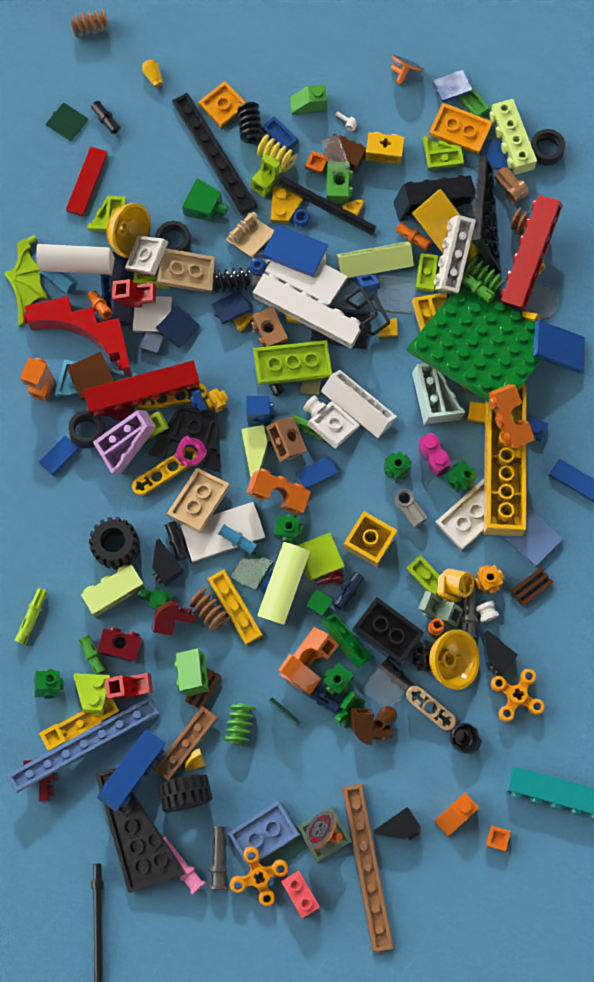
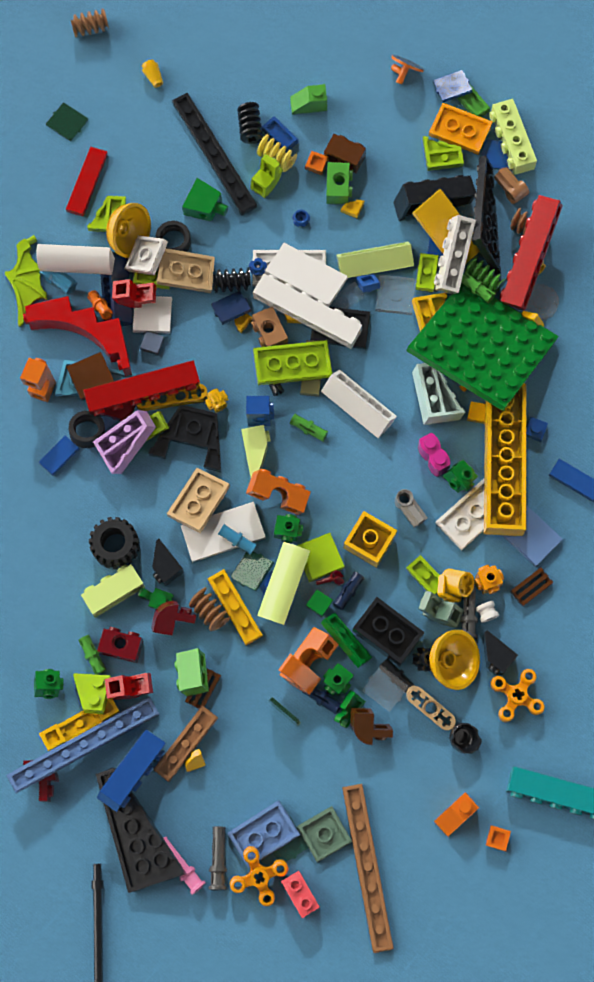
(31, 616): lime axle -> none
(105, 117): black pin -> none
(163, 469): yellow beam -> none
(176, 541): black pin -> none
(177, 326): dark blue piece -> none
(185, 793): black tyre -> none
(198, 400): blue plate -> none
(201, 451): dark pink piece -> none
(221, 104): light orange tile -> none
(239, 724): bright green piece -> none
(250, 235): tan hinge -> none
(283, 205): yellow wing -> none
(286, 439): medium nougat brick -> none
(295, 250): blue tile -> none
(313, 406): white wheel -> none
(317, 473): blue tile -> none
(322, 830): shield -> none
(326, 205): black axle -> none
(333, 424): white tile -> none
(335, 154): clear tile -> none
(350, 122): white hand -> none
(368, 301): black piece -> none
(377, 153): yellow brick -> none
(386, 716): reddish brown cone -> none
(390, 331): yellow tile -> none
(397, 472): green brick -> none
(400, 826): black slope -> none
(413, 236): orange pin -> none
(434, 627): orange pin -> none
(503, 402): orange arch -> none
(556, 137): black tyre -> none
(559, 346): blue tile -> none

